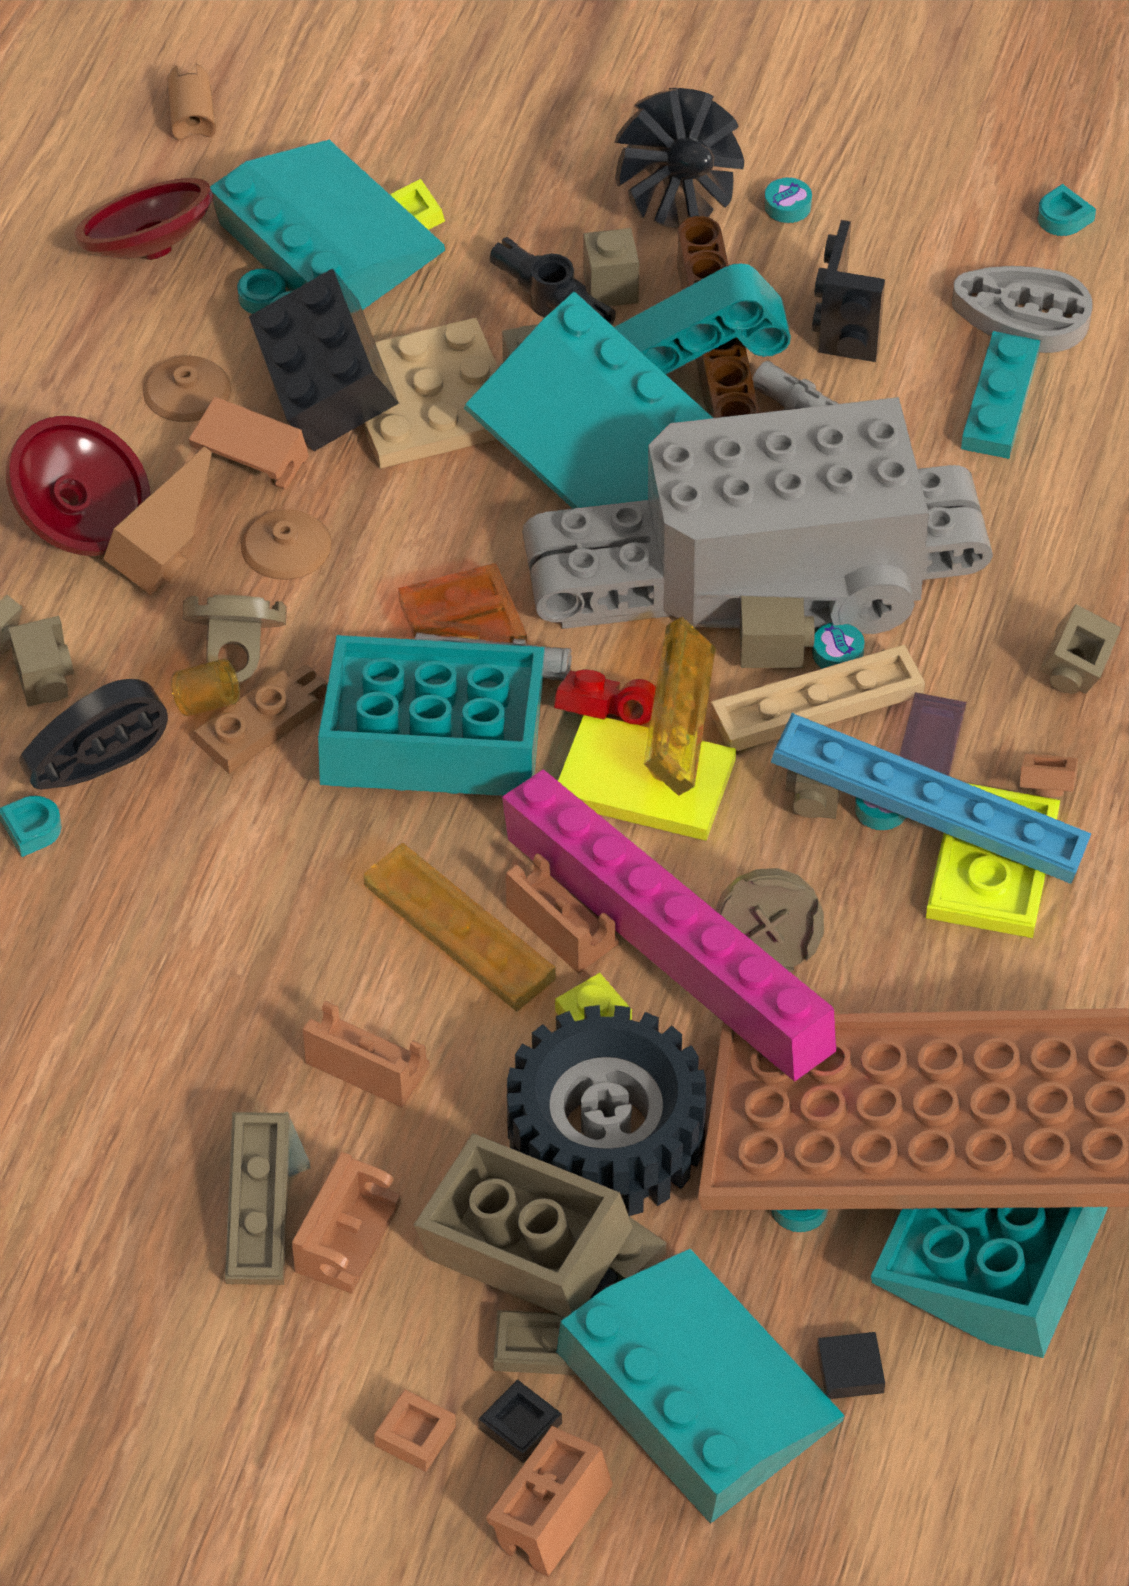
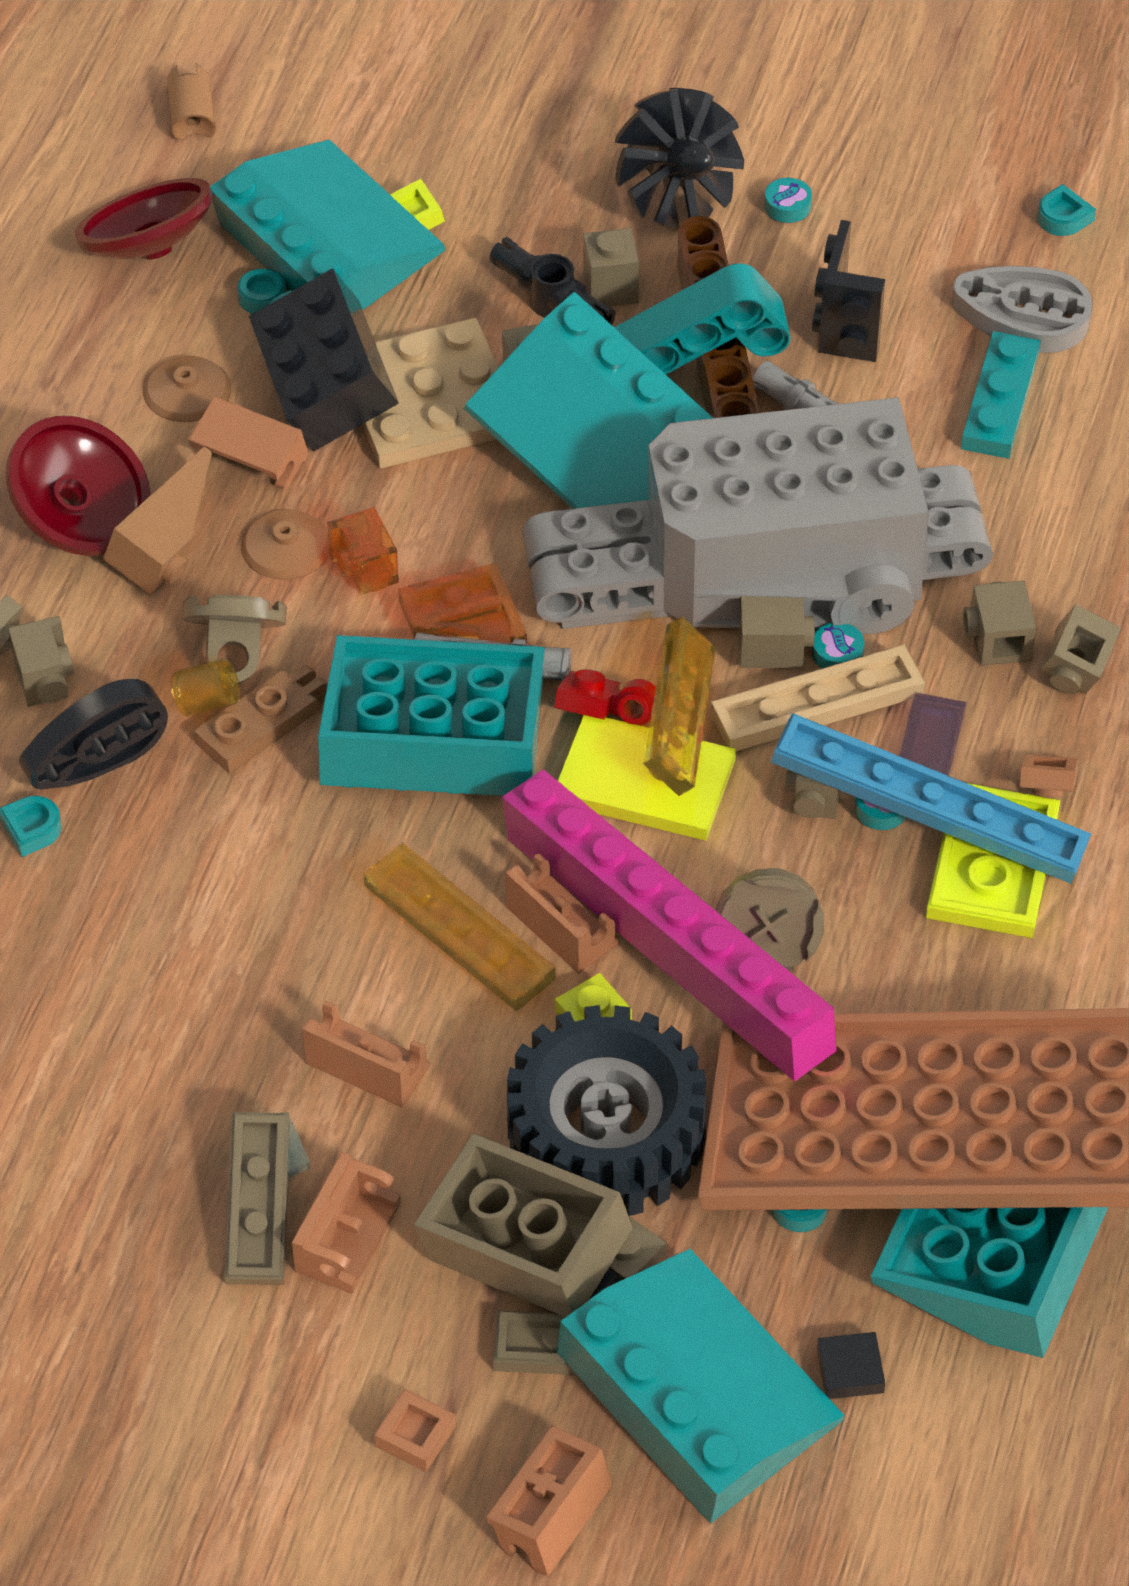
(363, 550): none -> clear orange brick
(519, 1420): black tile -> none
(1001, 622): none -> dark tan brick

